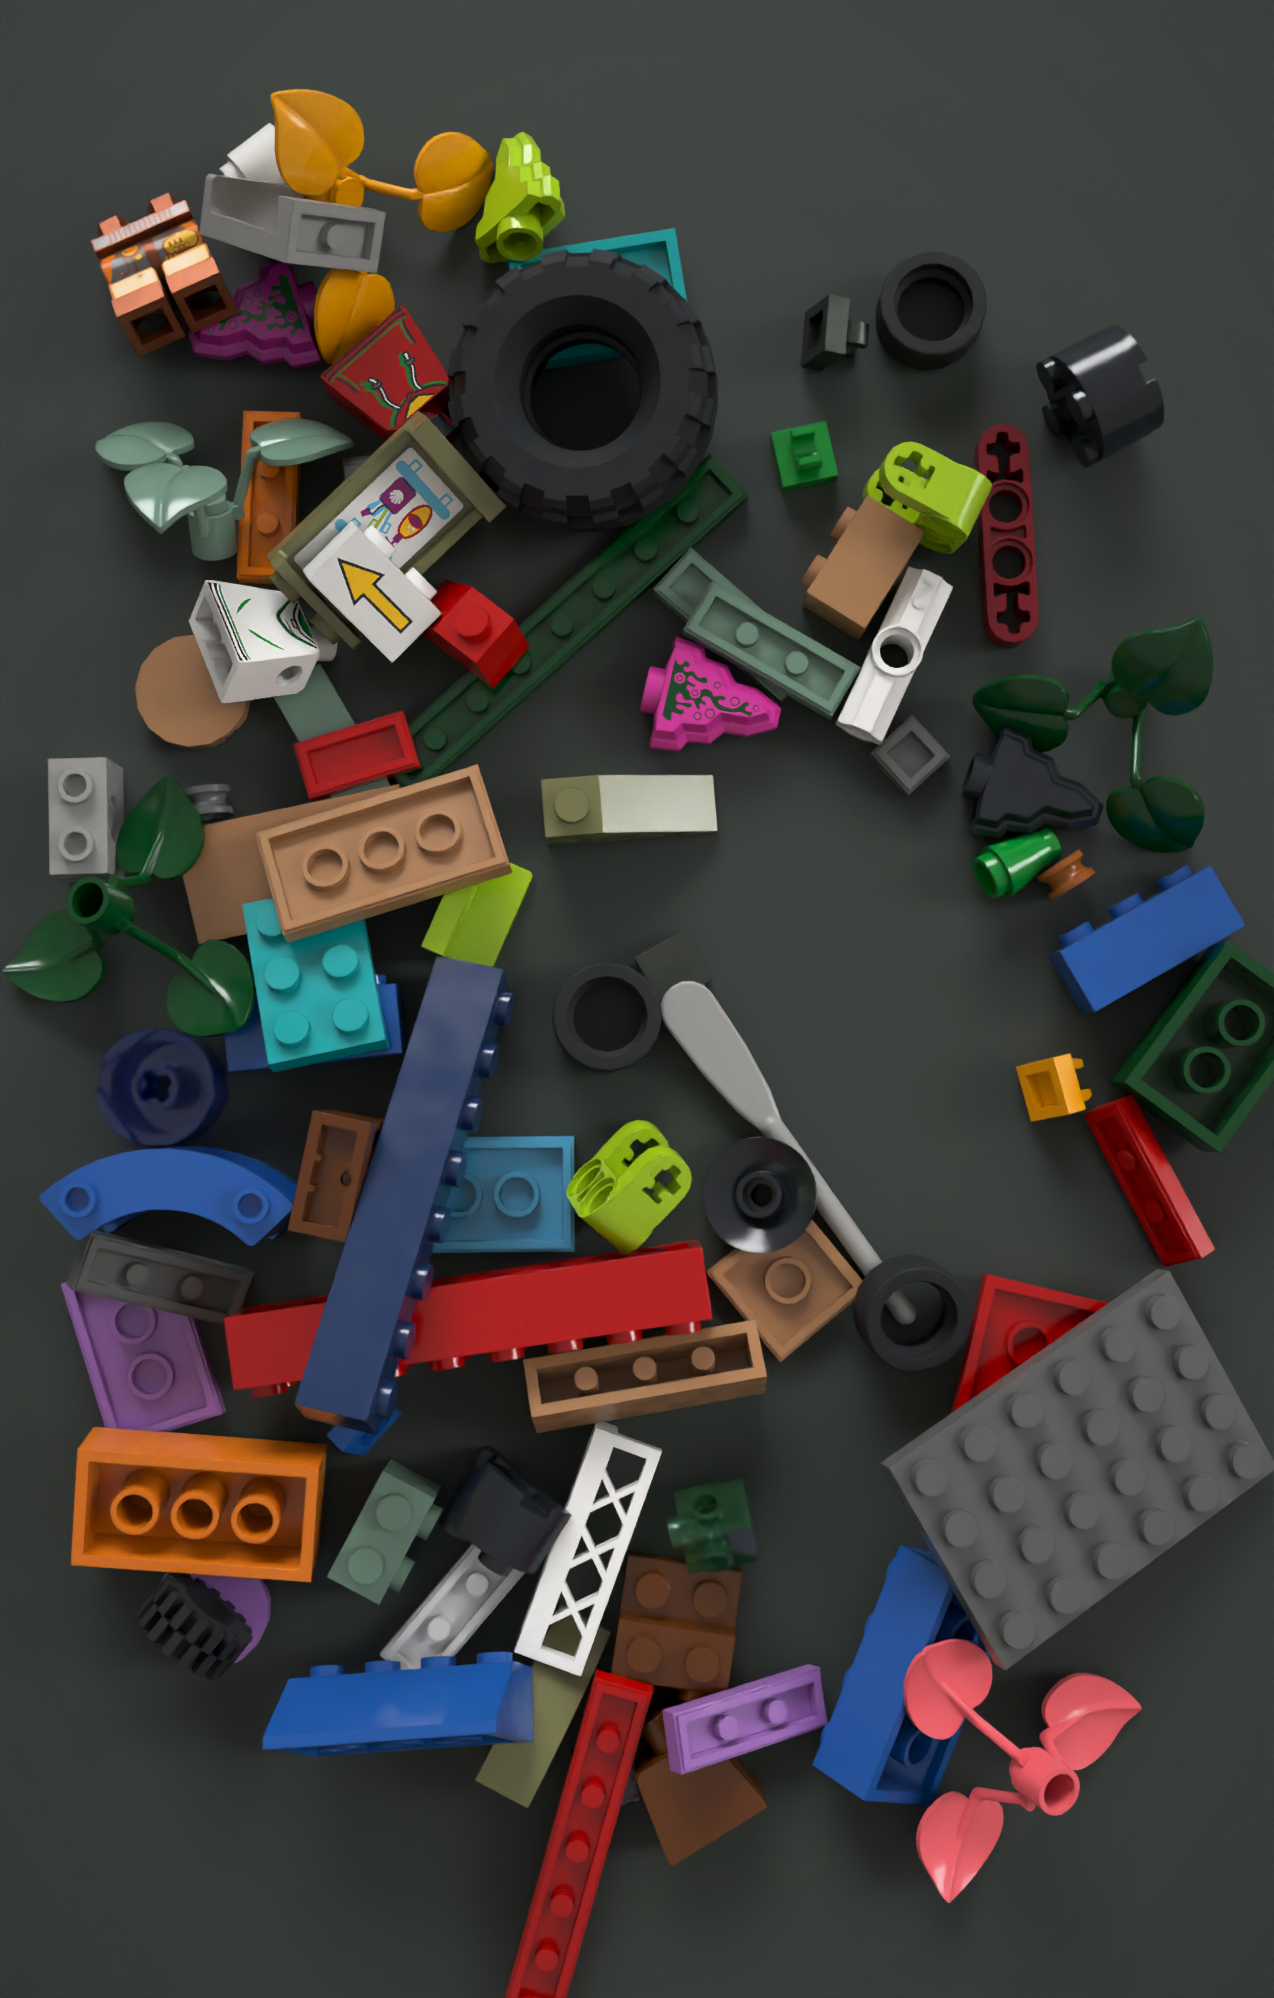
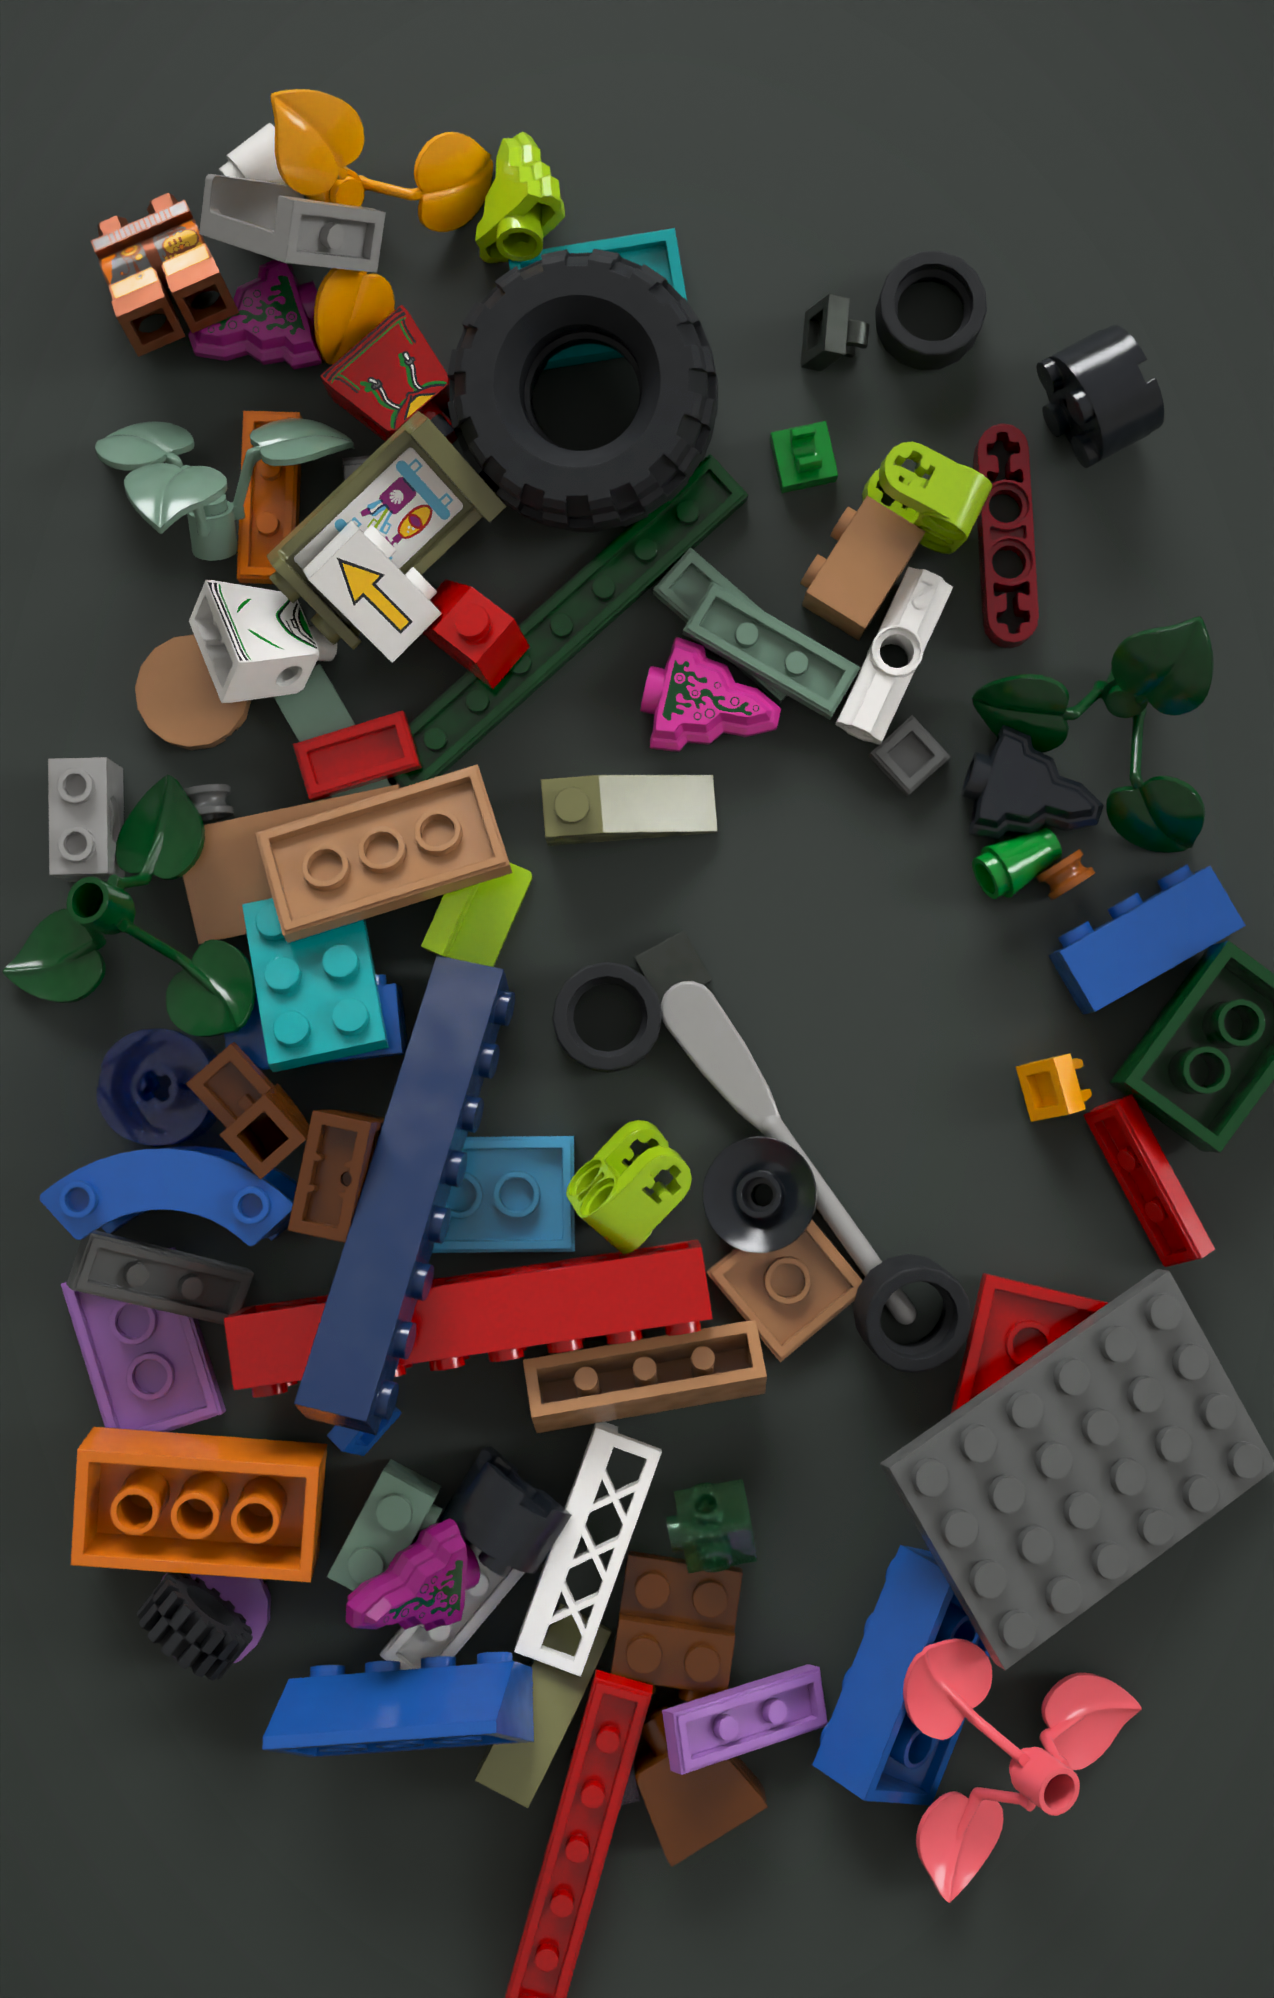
(258, 1117): none -> reddish brown brick
(420, 1585): none -> magenta rock

